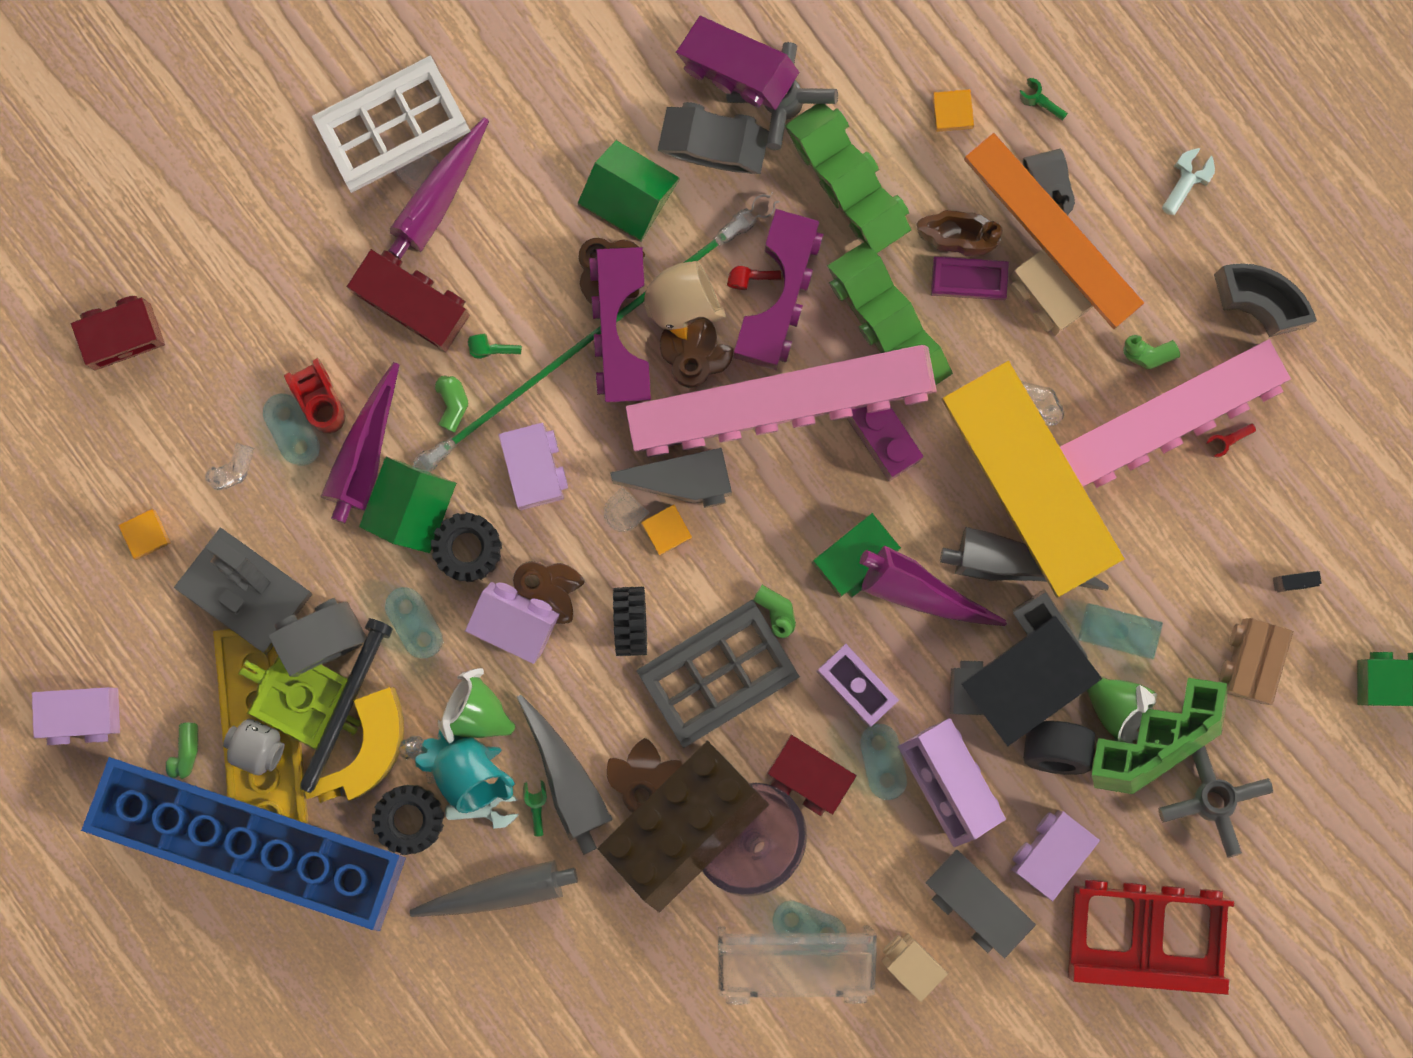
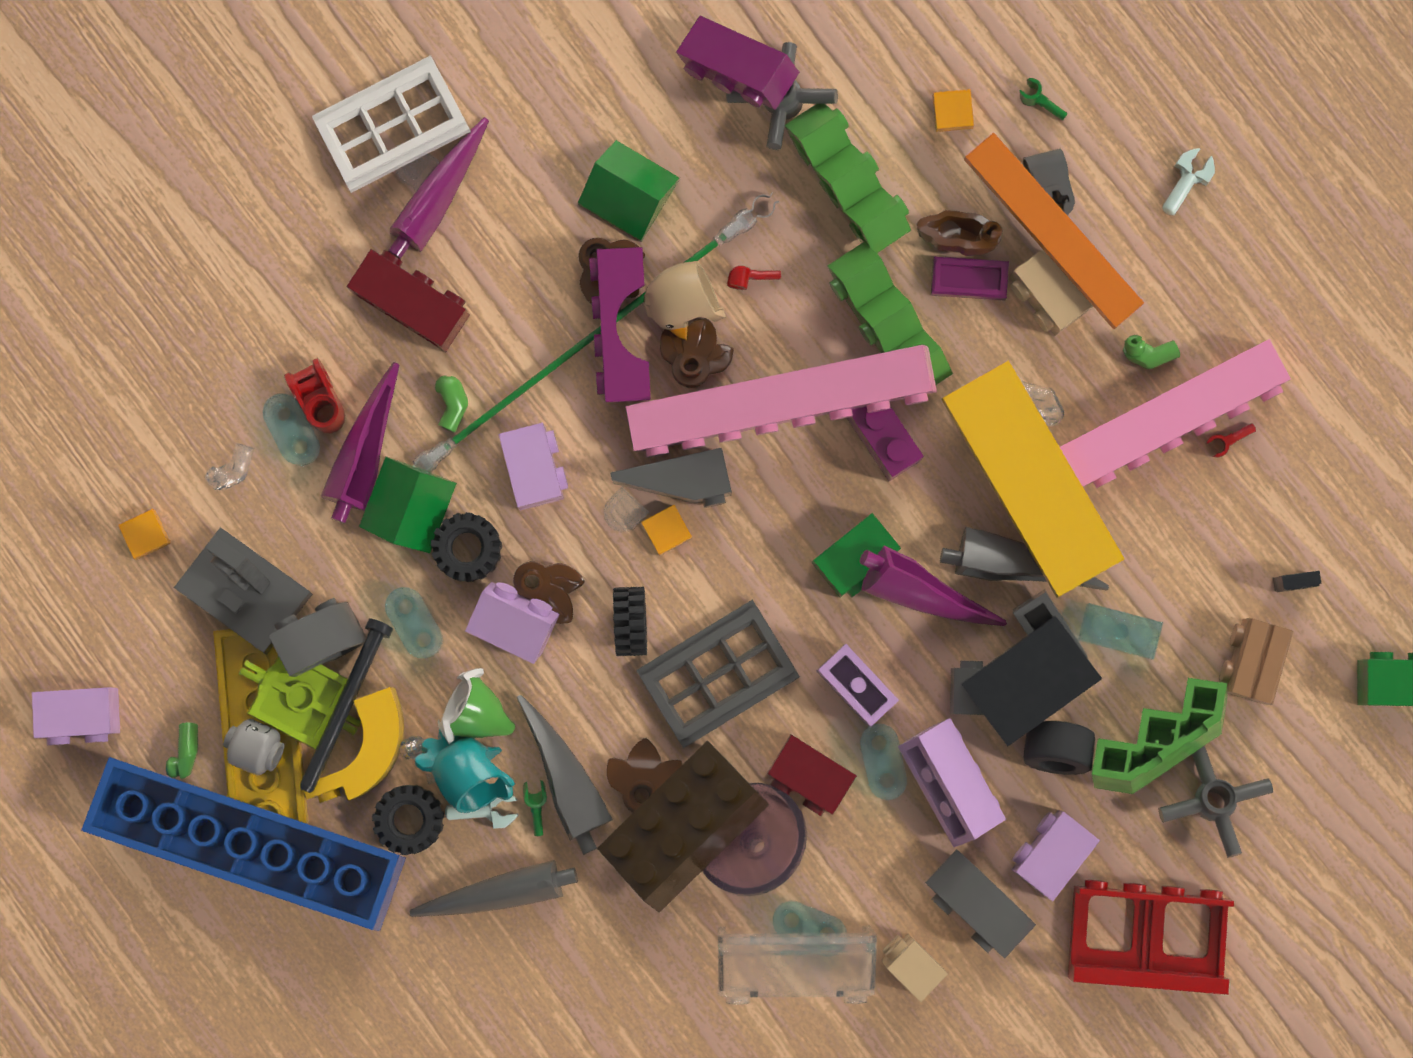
(117, 332): dark red brick -> none
(480, 347): green hand -> none
(713, 139): dark grey brick -> none
(764, 335): magenta arch -> none
(780, 611): bright green arm -> none
(1121, 706): bright green hat -> none
(1266, 296): dark grey brick -> none

